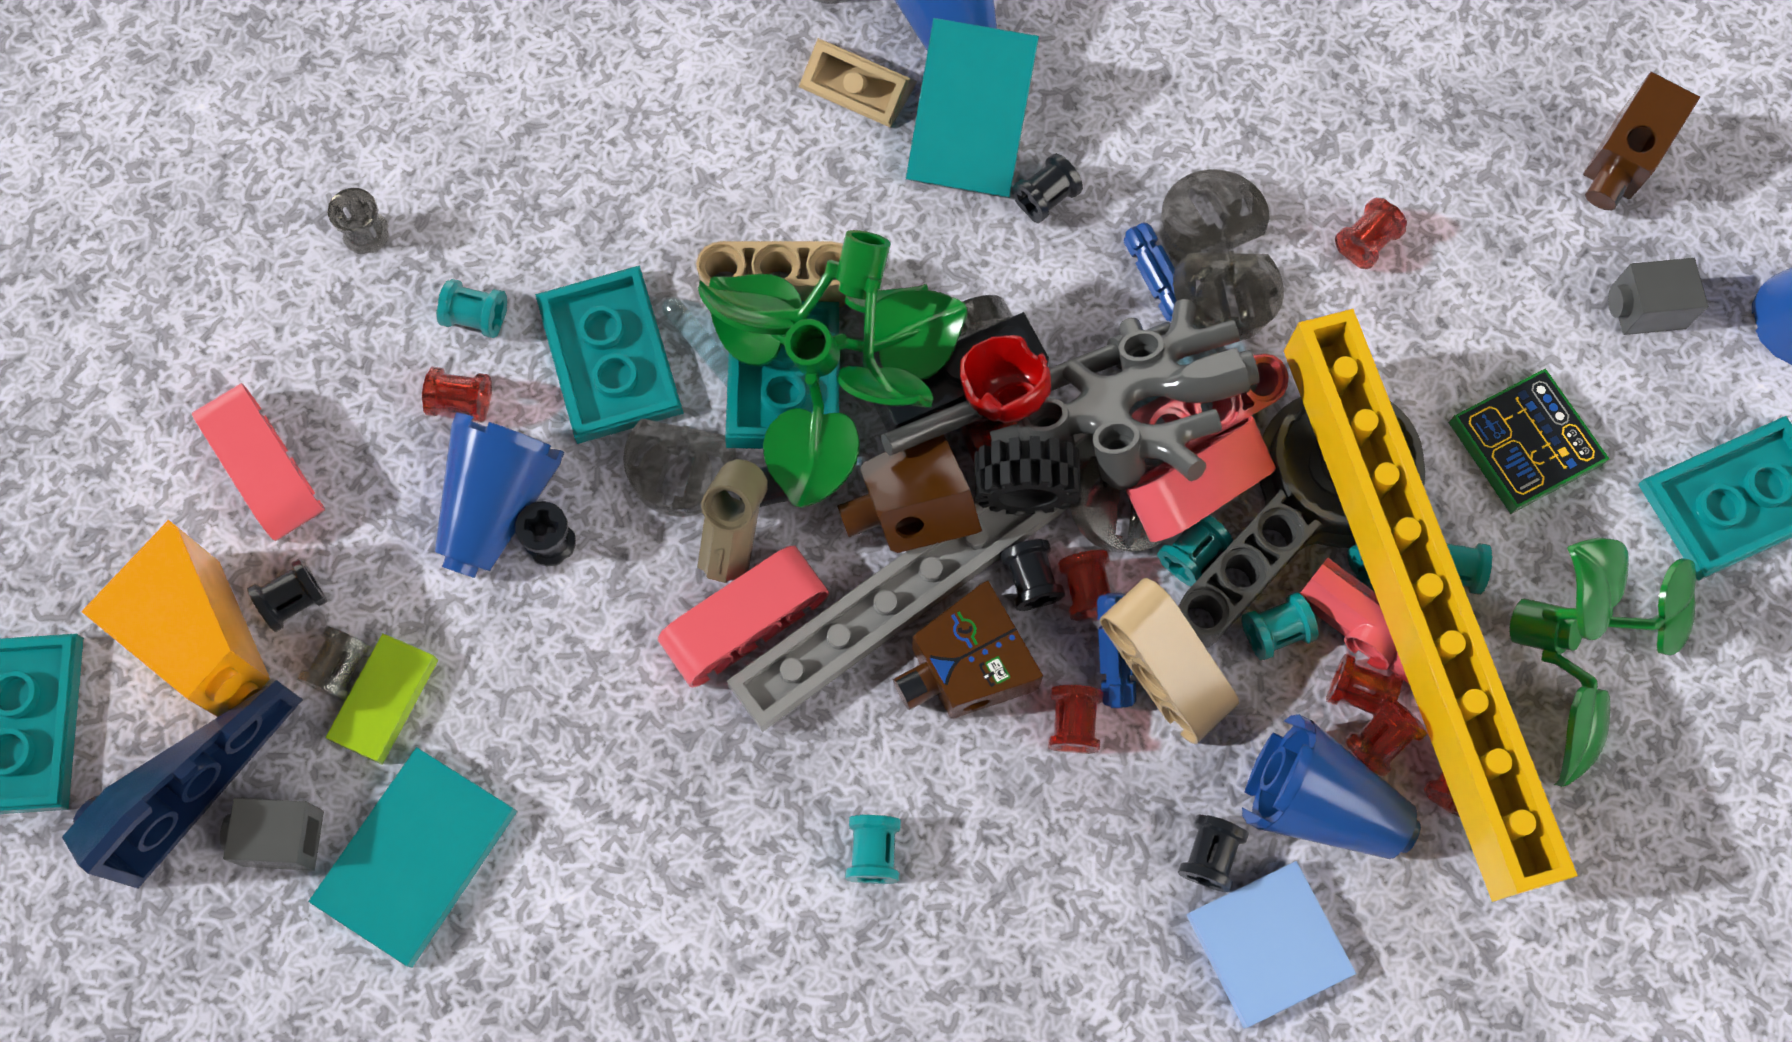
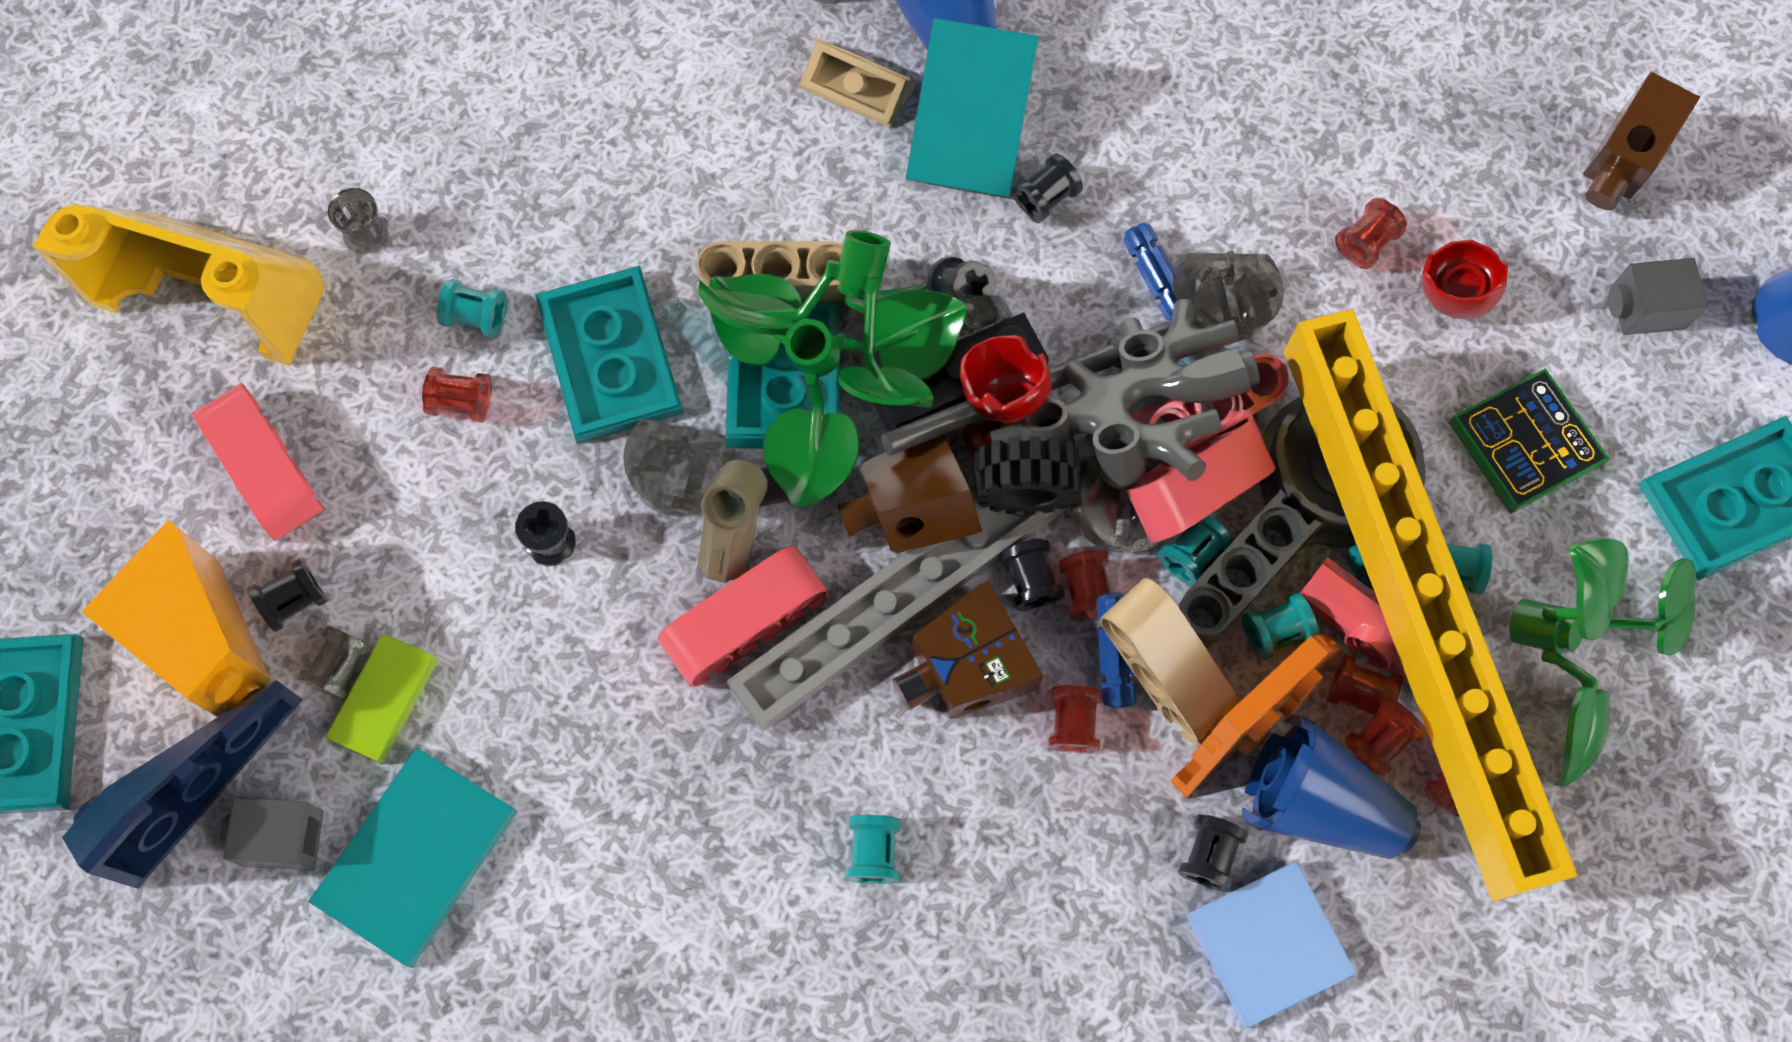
(128, 252): none -> yellow windscreen
(485, 487): blue cone -> none
(961, 278): none -> black bush
(1186, 231): clear smoke piece -> none
(1257, 713): none -> orange wing
(1473, 277): none -> red hair

